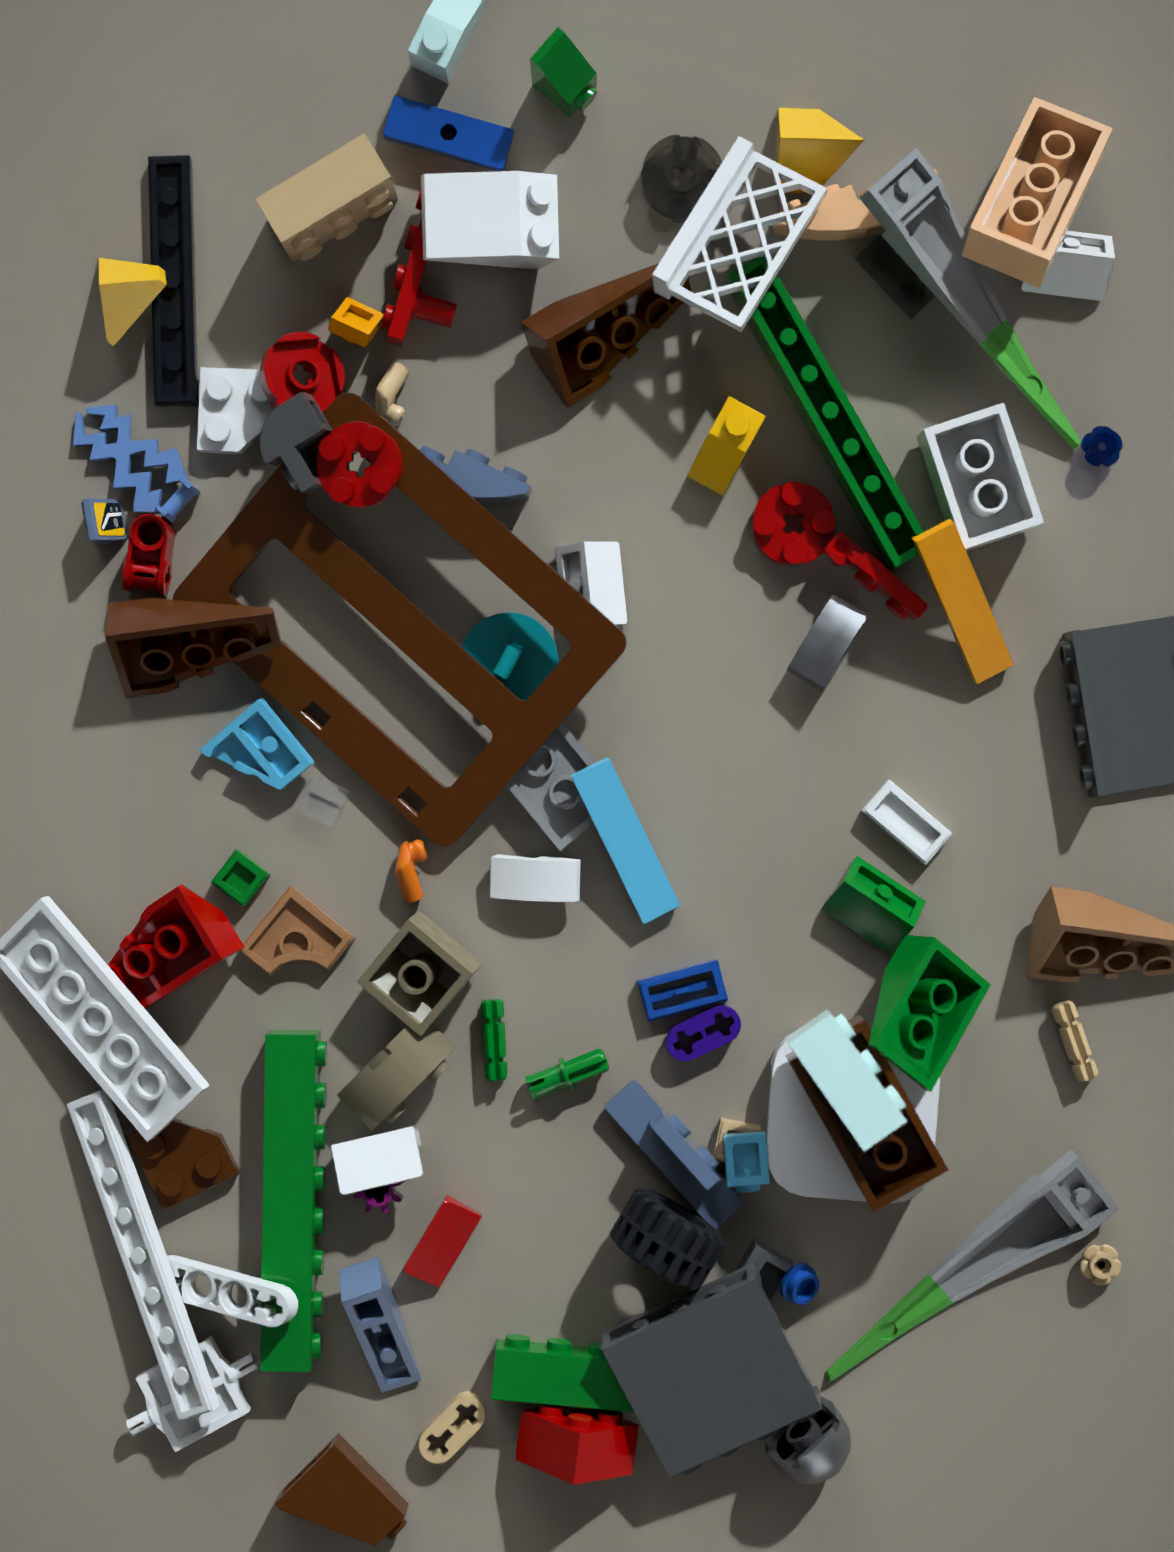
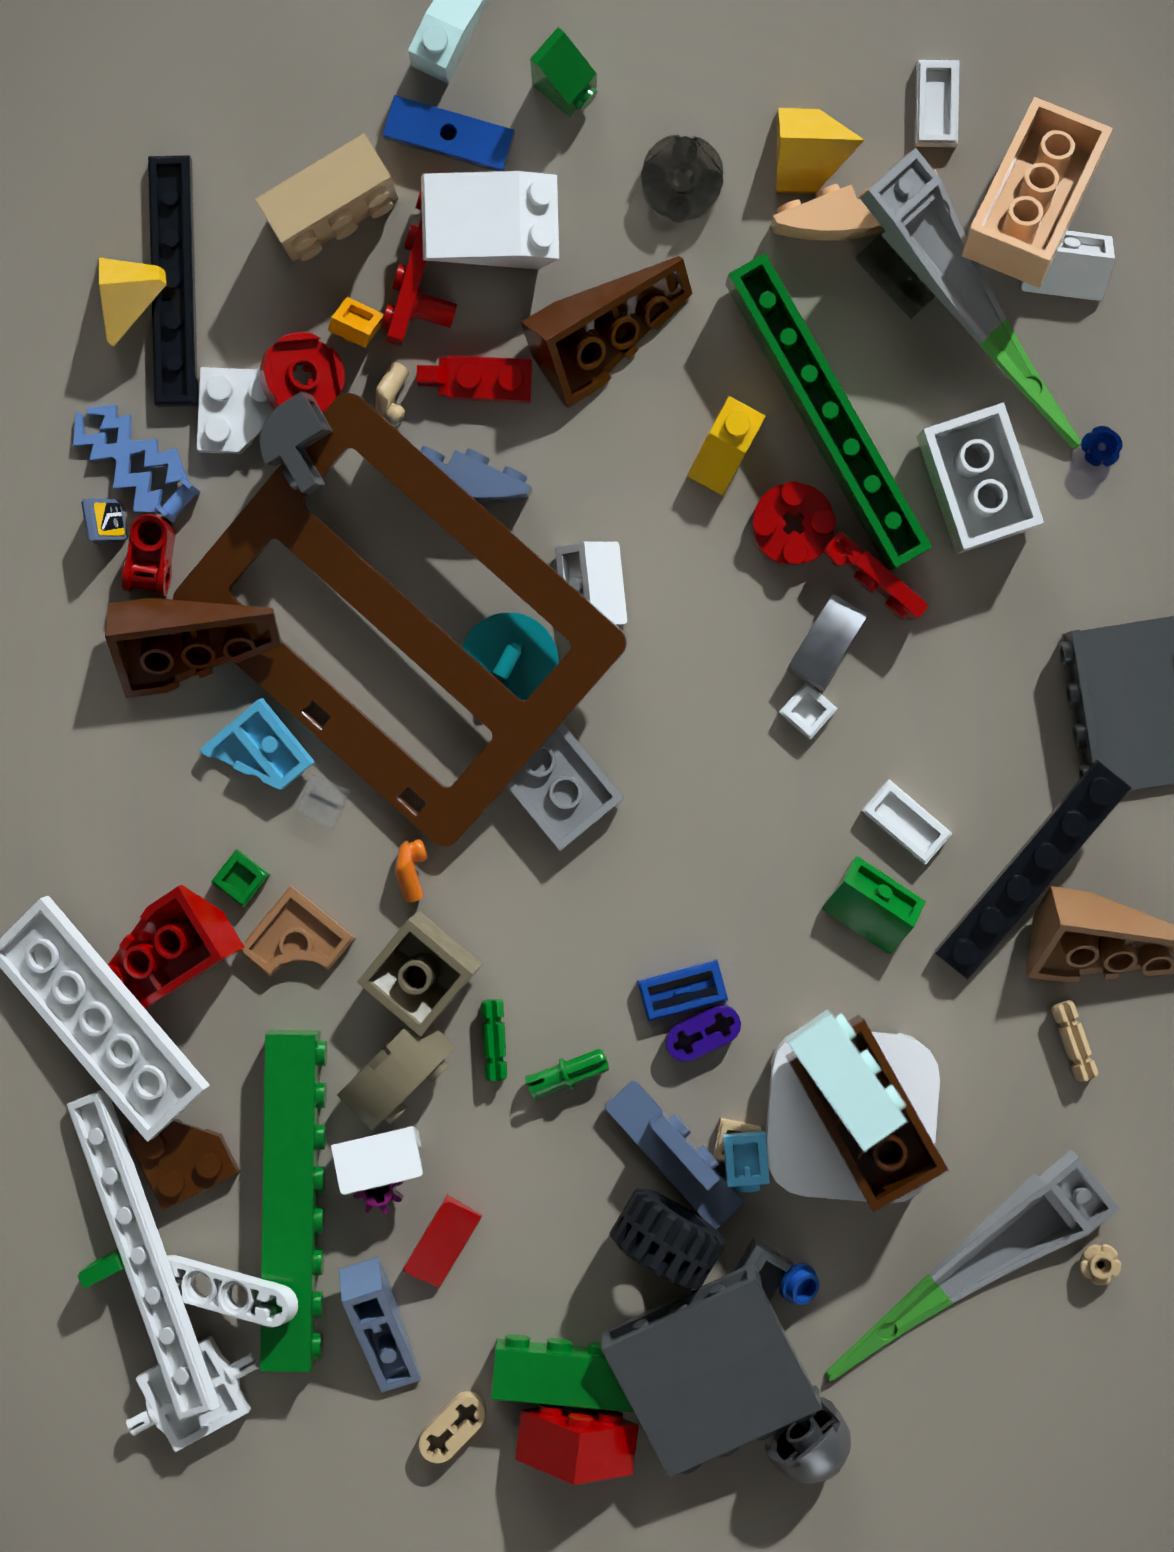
(100, 1269): none -> green tile
(339, 450): red plate -> none
(345, 1495): reddish brown slope -> none
(479, 378): none -> red hinge
(535, 878): white slope -> none
(625, 840): medium azure tile -> none
(707, 217): white fence -> none
(807, 710): none -> white tile
(924, 1007): green slope -> none
(936, 103): none -> white tile
(963, 601): light orange tile -> none
(1032, 869): none -> black plate

